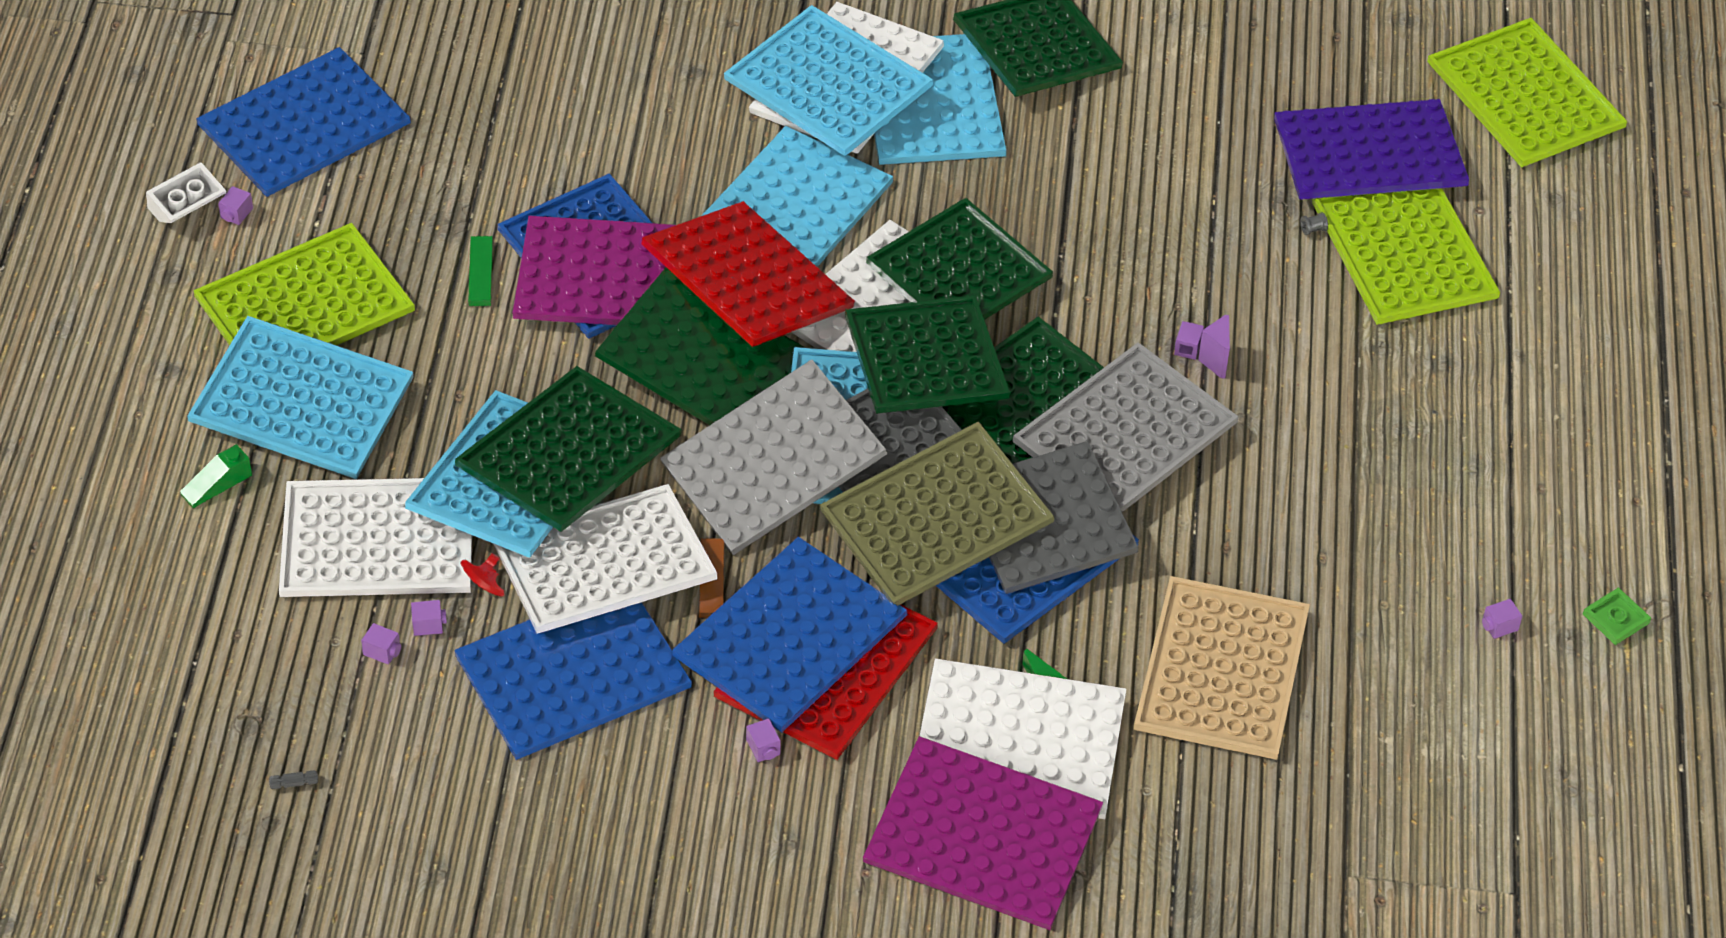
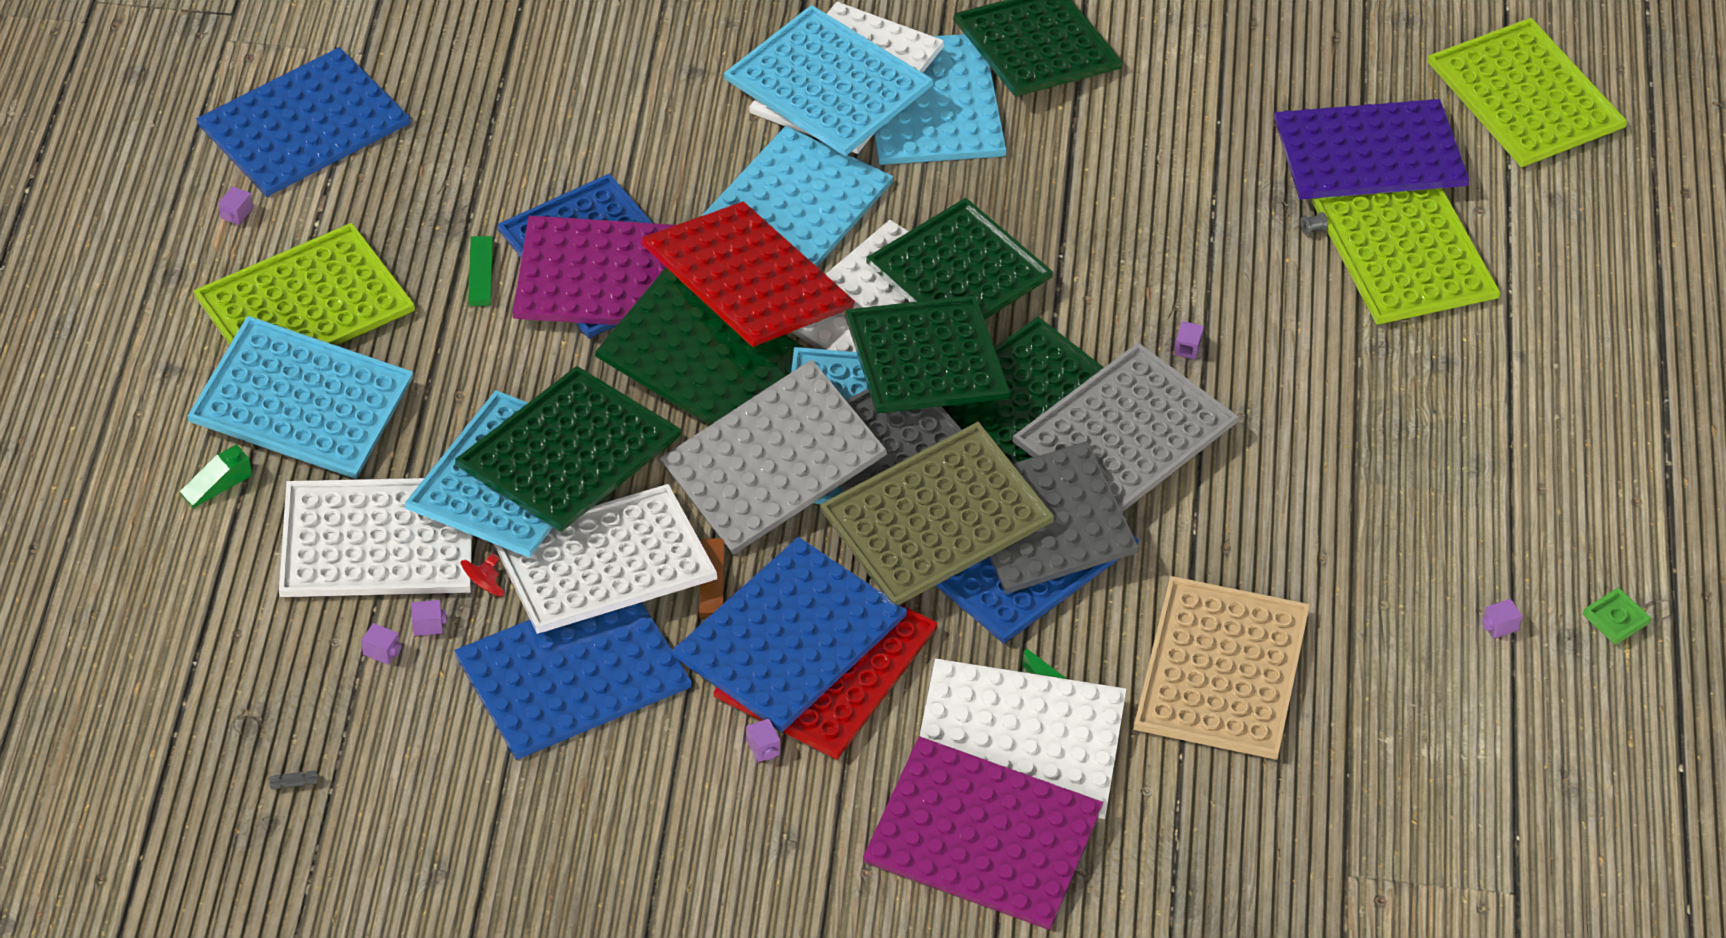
(183, 194): white slope -> none
(1216, 346): medium lavender slope -> none

